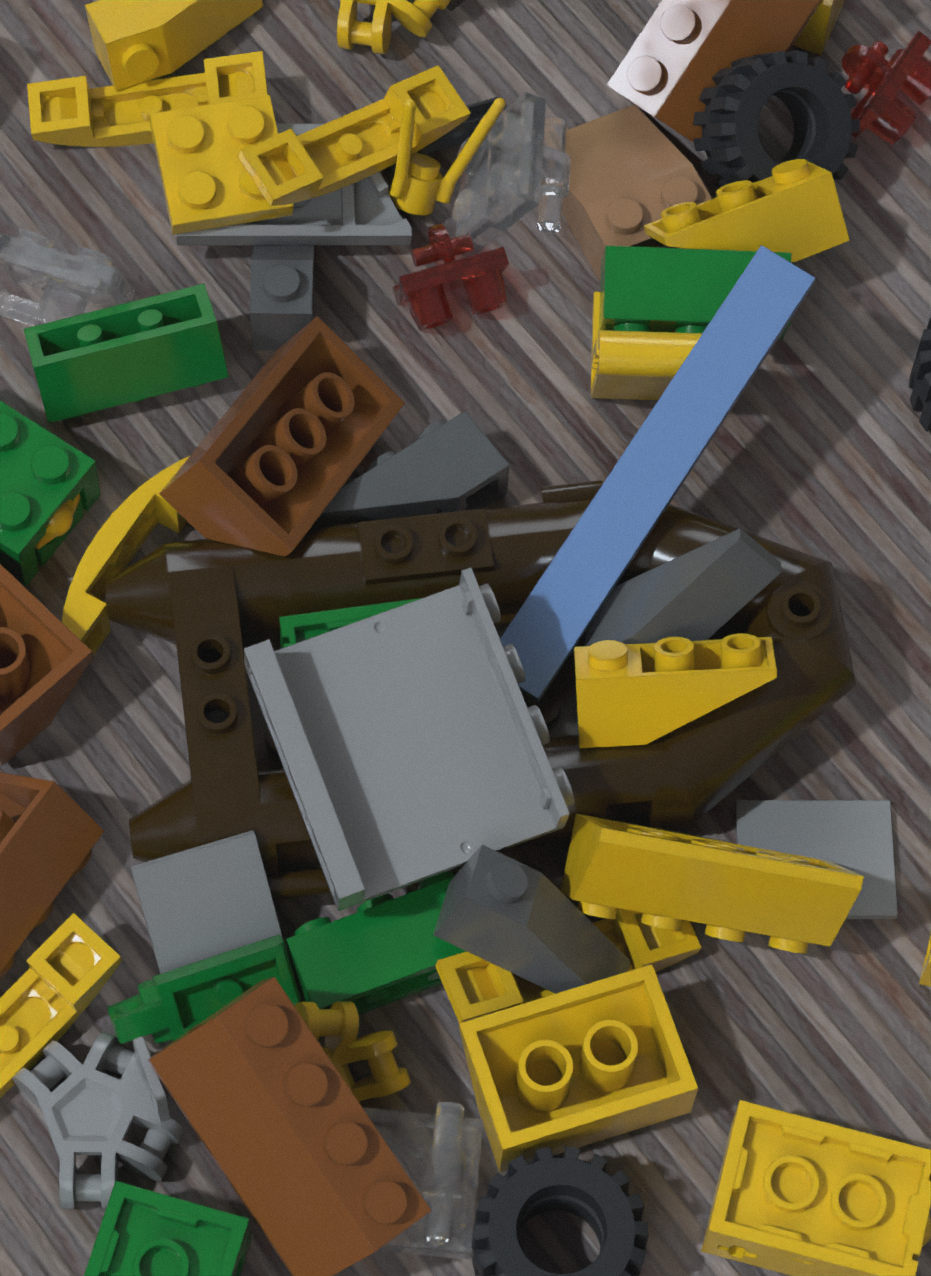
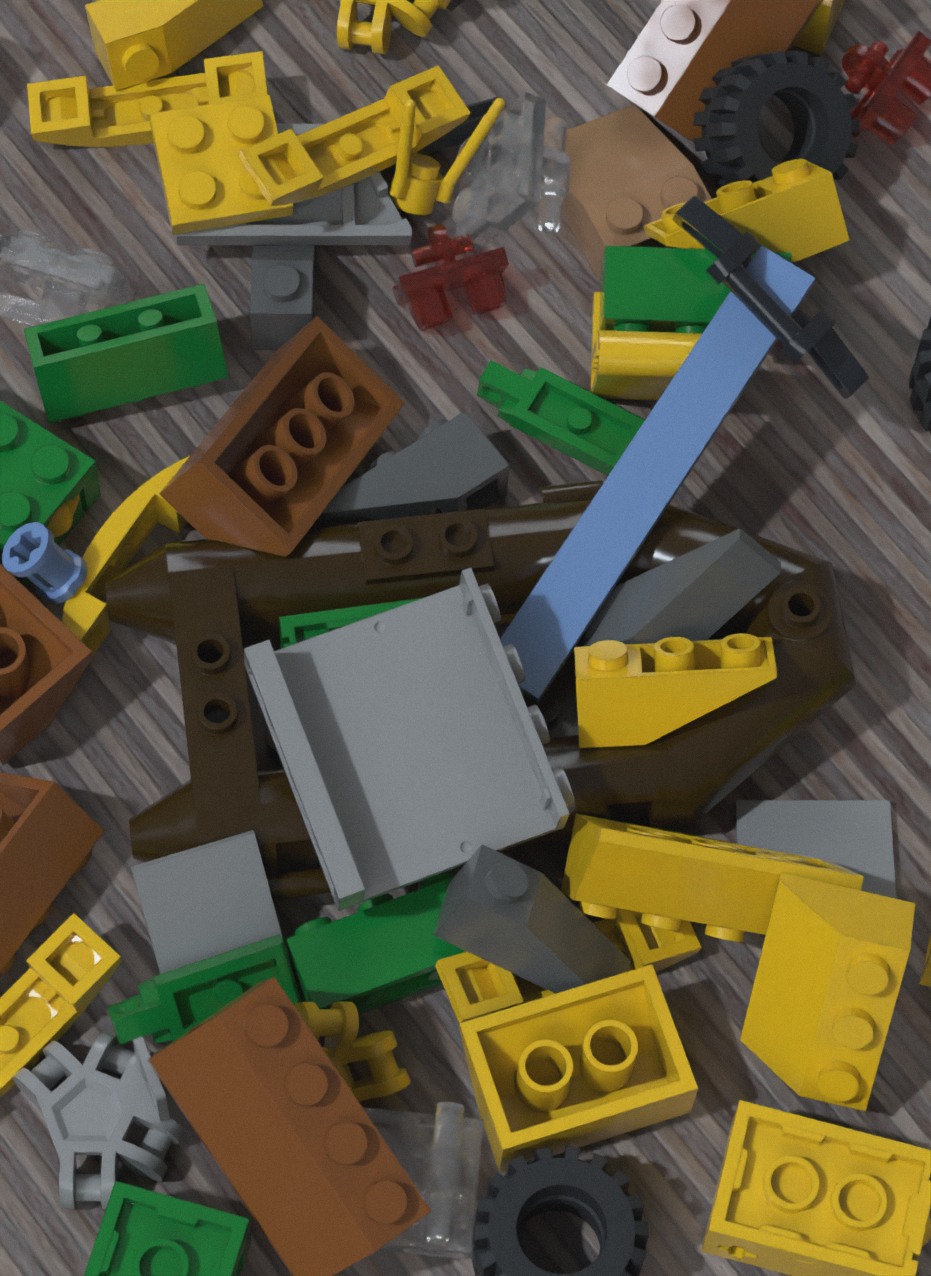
(37, 557): none -> medium blue bush
(560, 414): none -> green hinge
(796, 333): none -> black bar
(827, 987): none -> yellow slope

